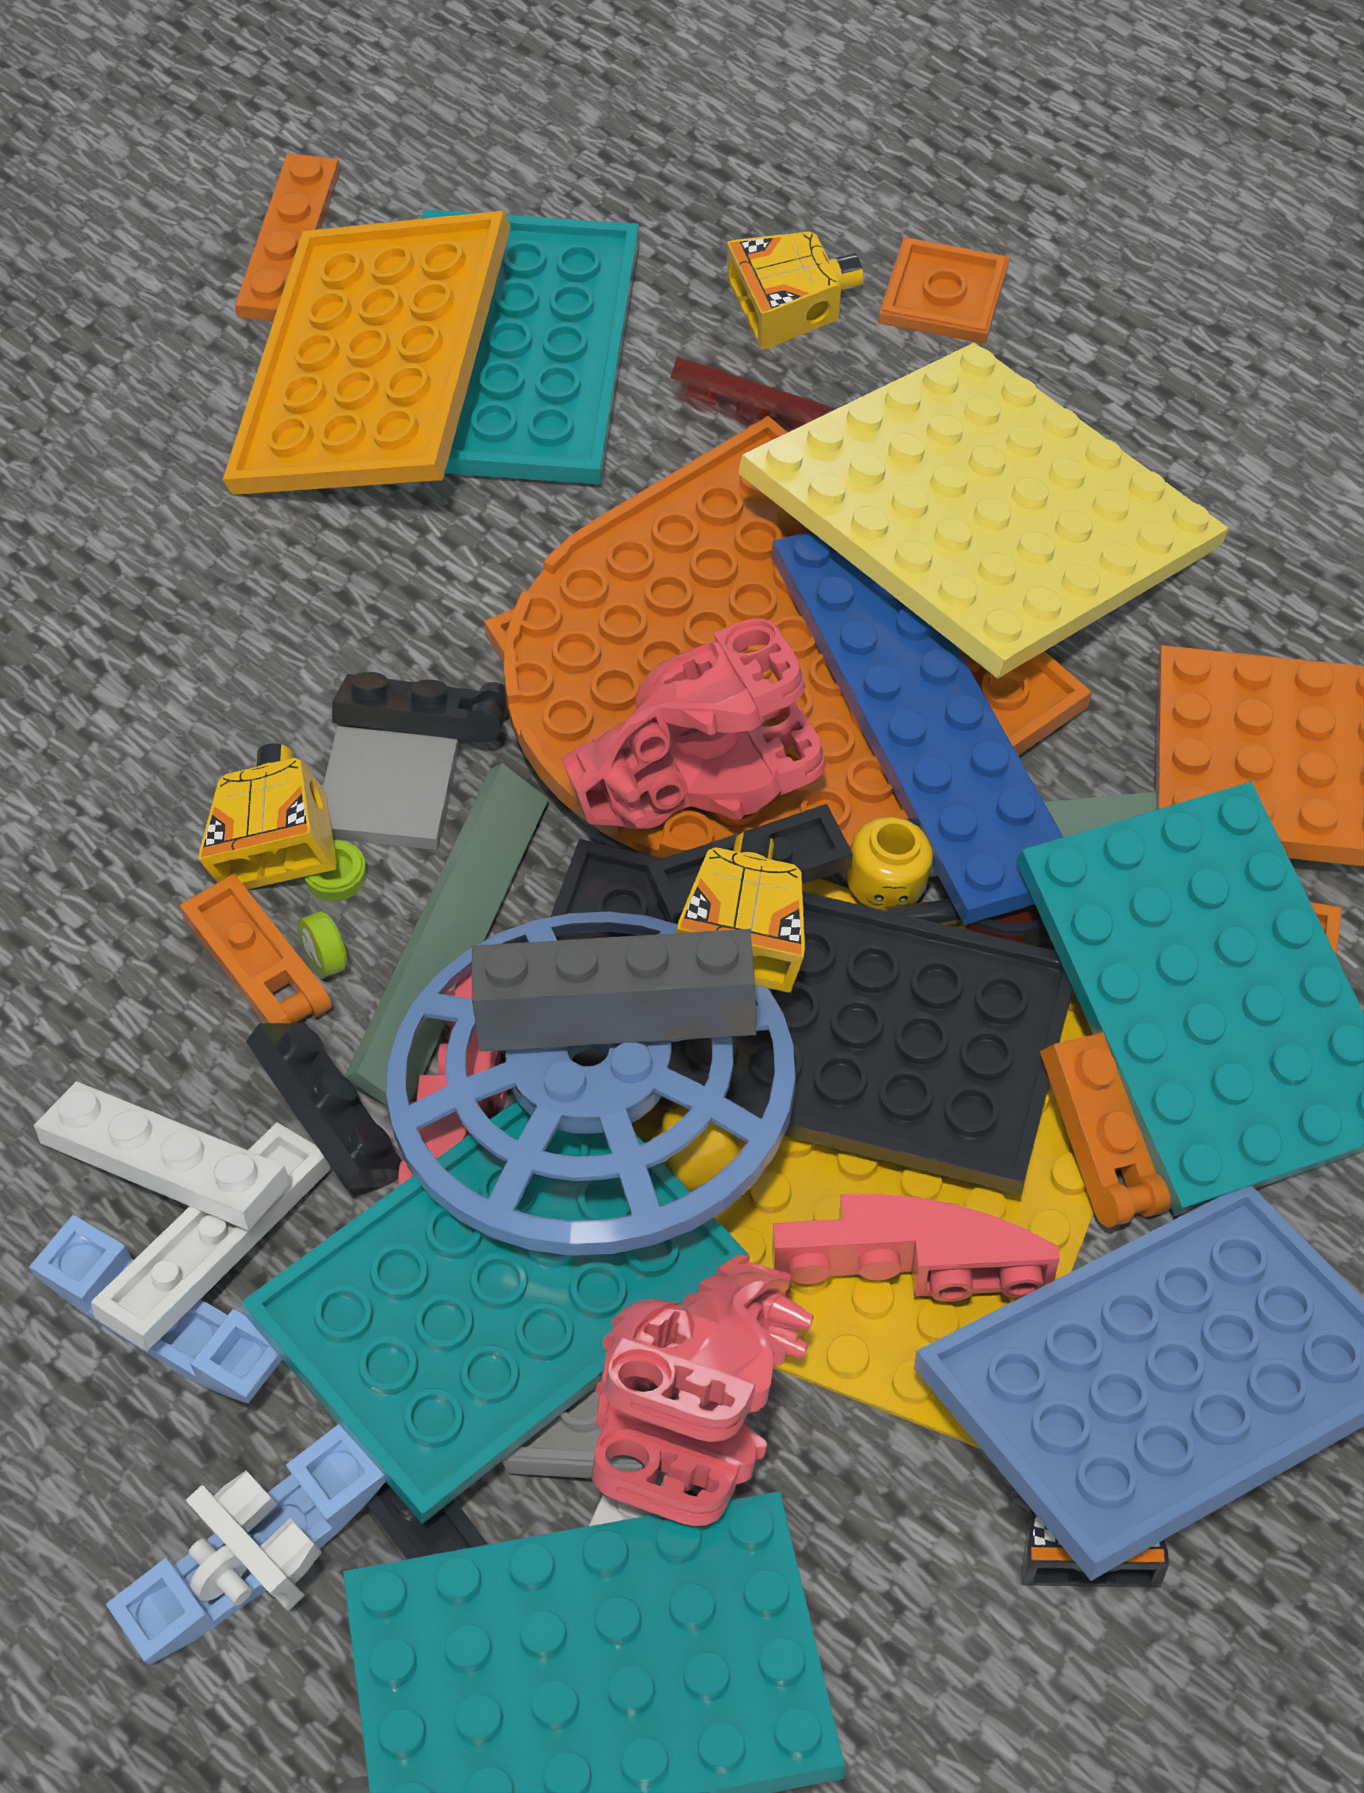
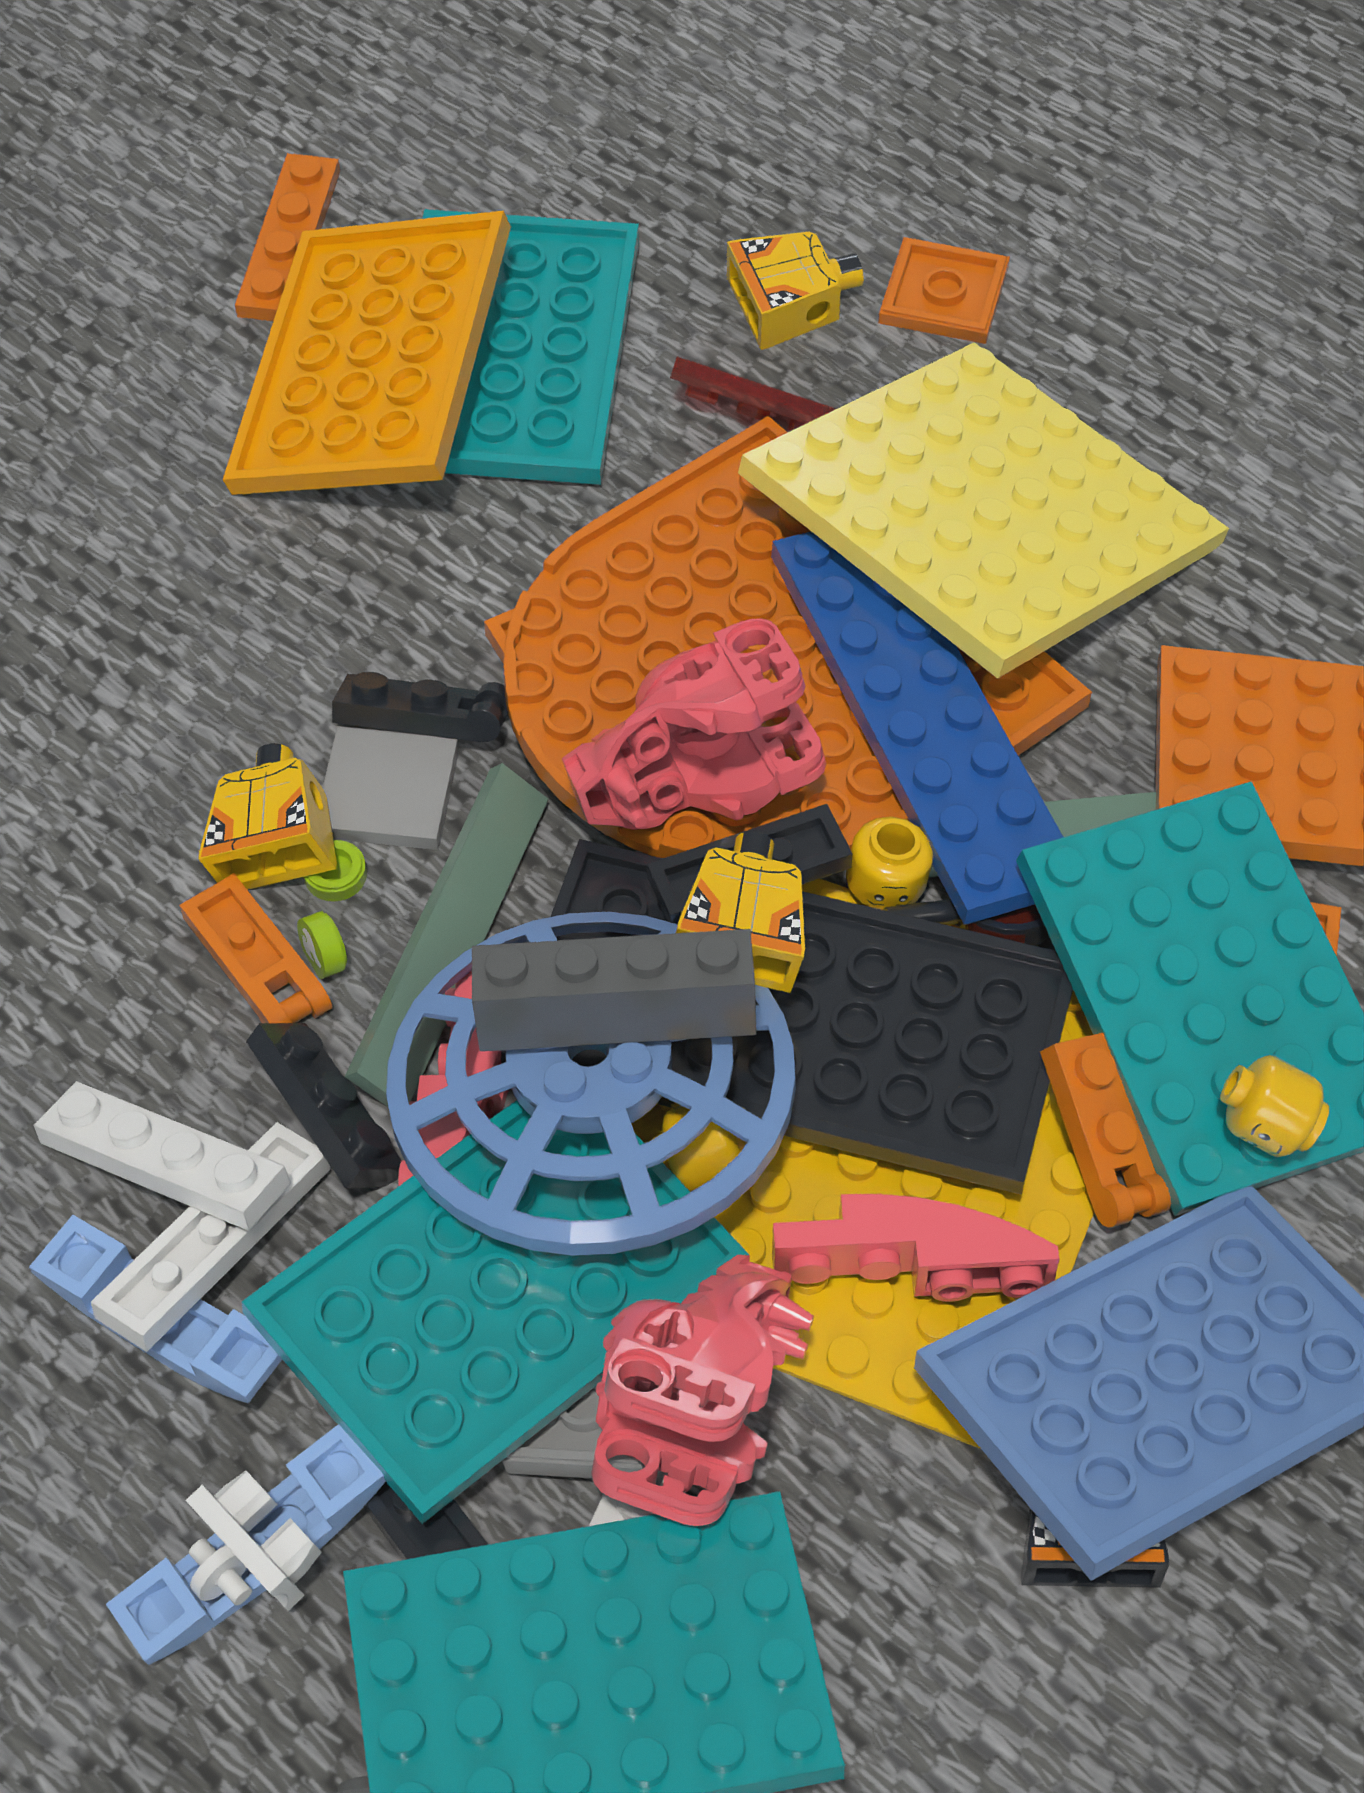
(1274, 1106): none -> yellow head

